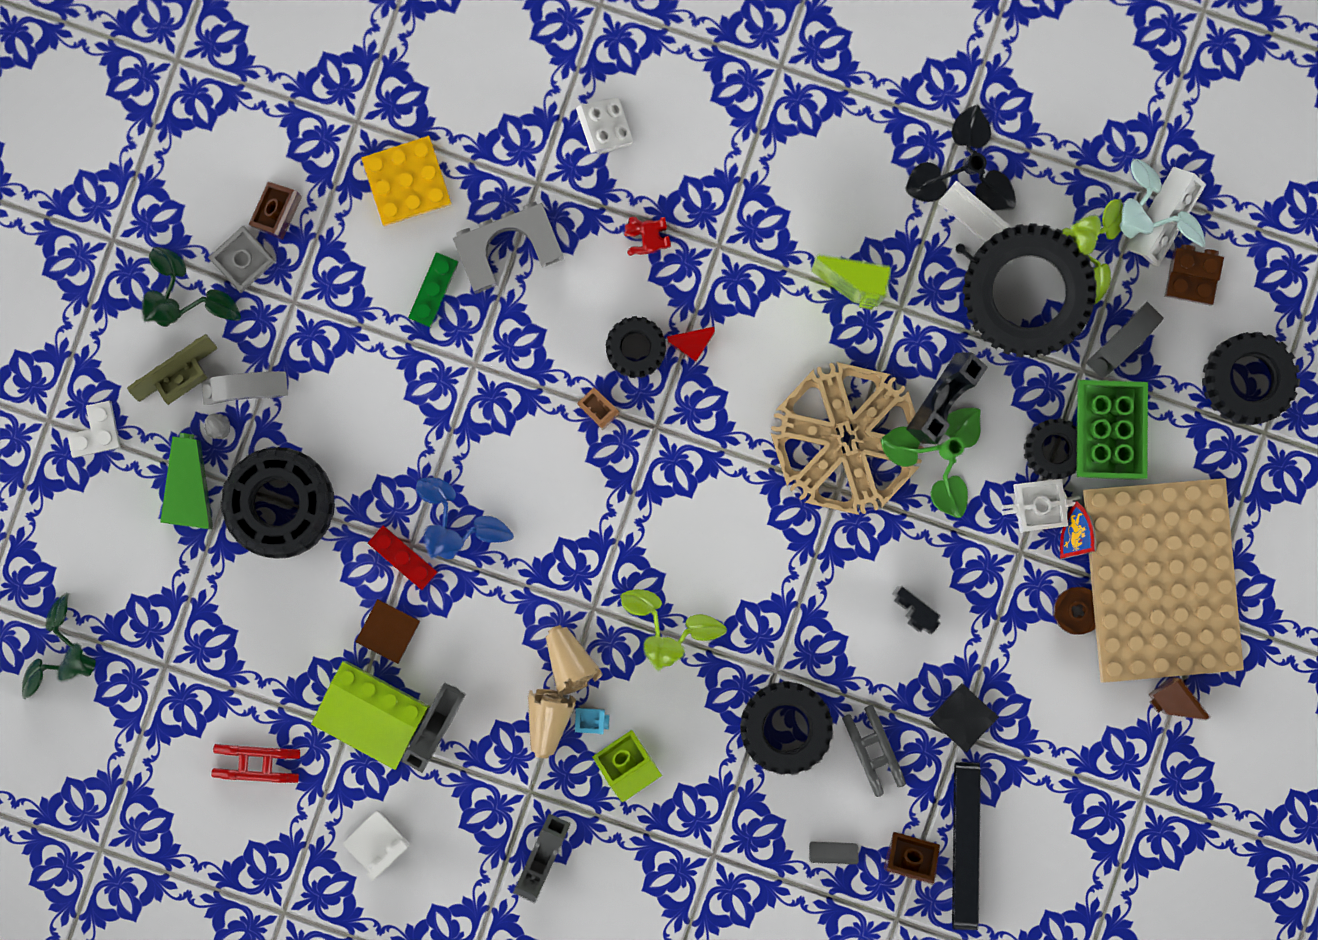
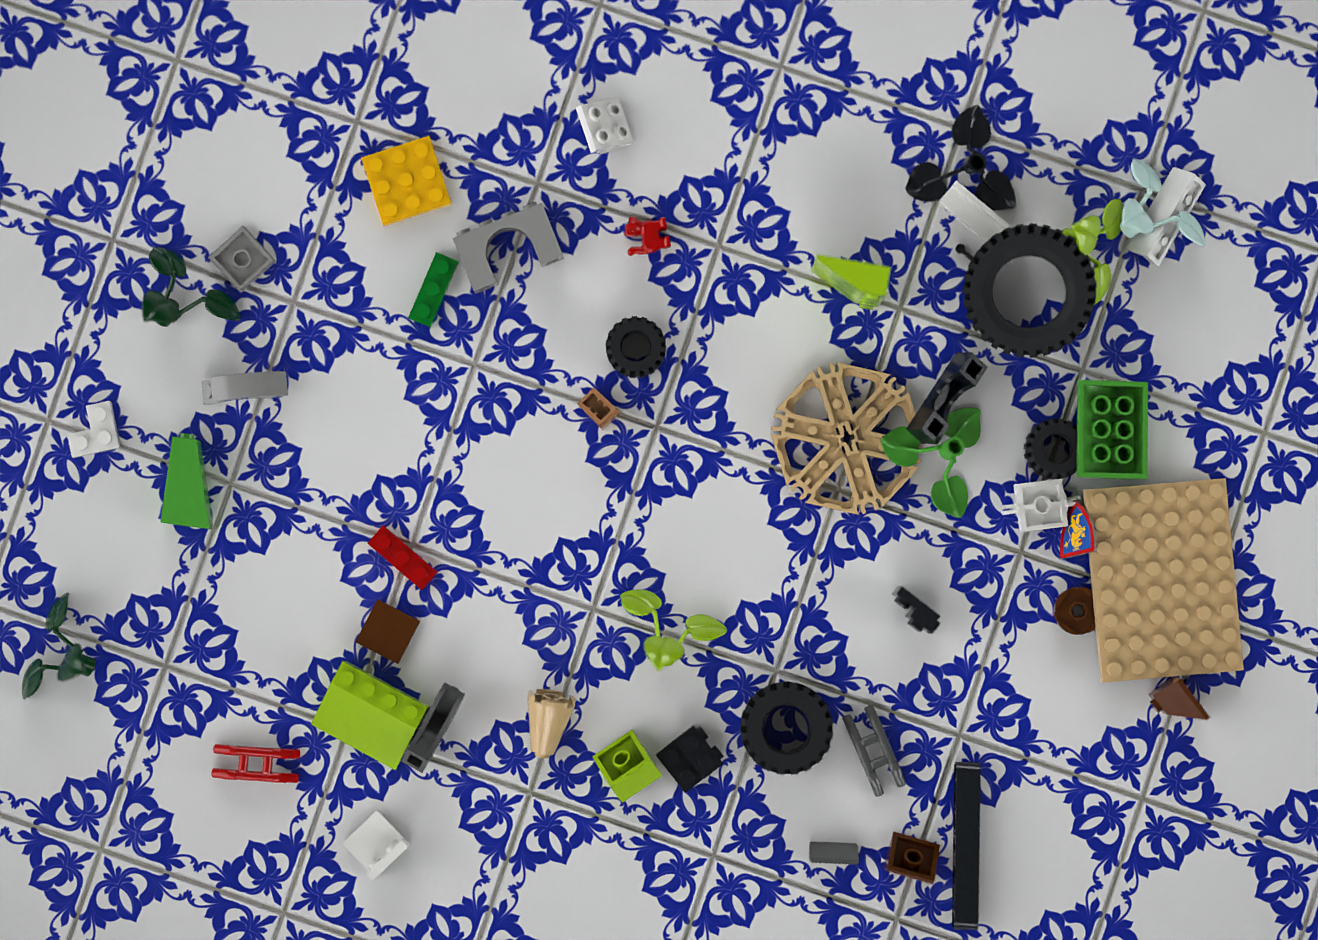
(176, 374): olive bracket -> none
(217, 426): light grey piece -> none
(275, 210): reddish brown slope -> none
(314, 510): black tyre -> none
(447, 542): blue plant -> none
(541, 858): dark grey arch -> none
(569, 661): tan cone -> none
(591, 720): medium azure bracket -> none
(690, 758): none -> black plate
(692, 342): red slope -> none
(963, 717): black brick -> none
(1125, 341): dark grey arch -> none
(1194, 275): reddish brown plate -> none
(1282, 378): black tyre -> none

